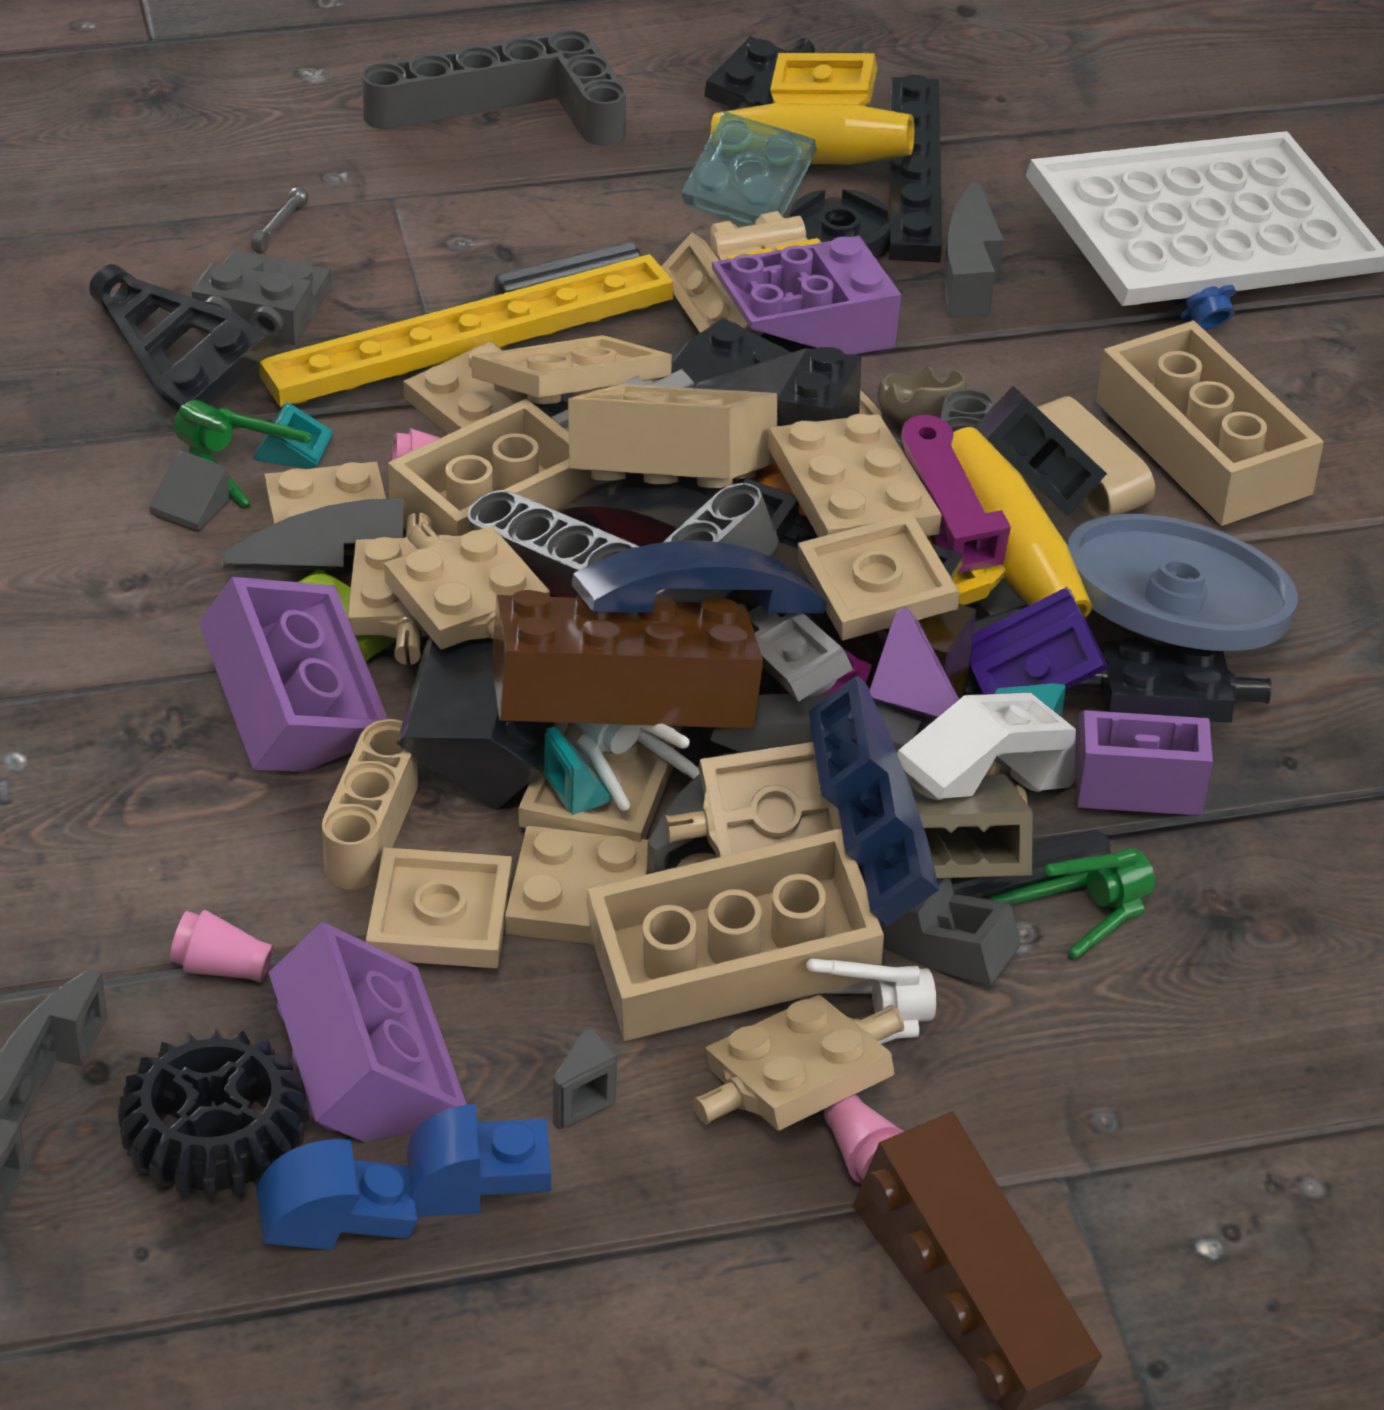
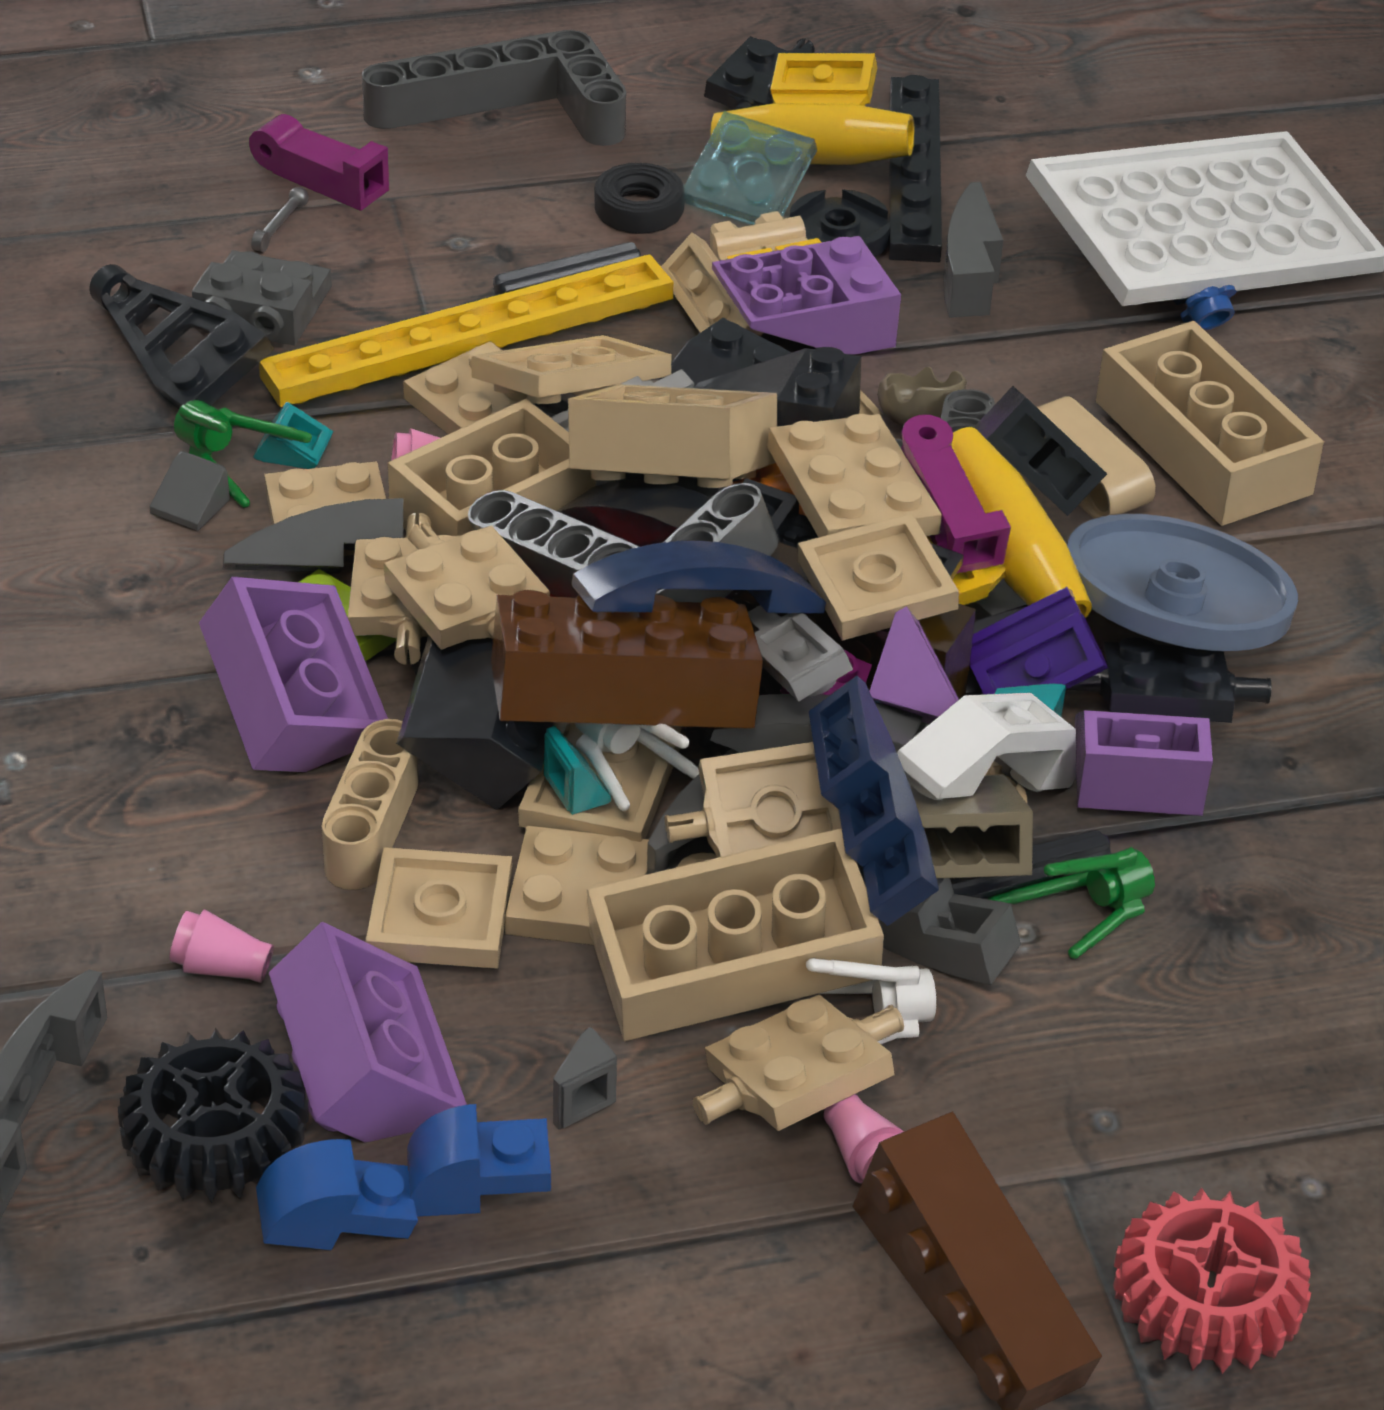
(322, 162): none -> magenta leg
(639, 215): none -> black tyre
(1256, 1288): none -> coral gear

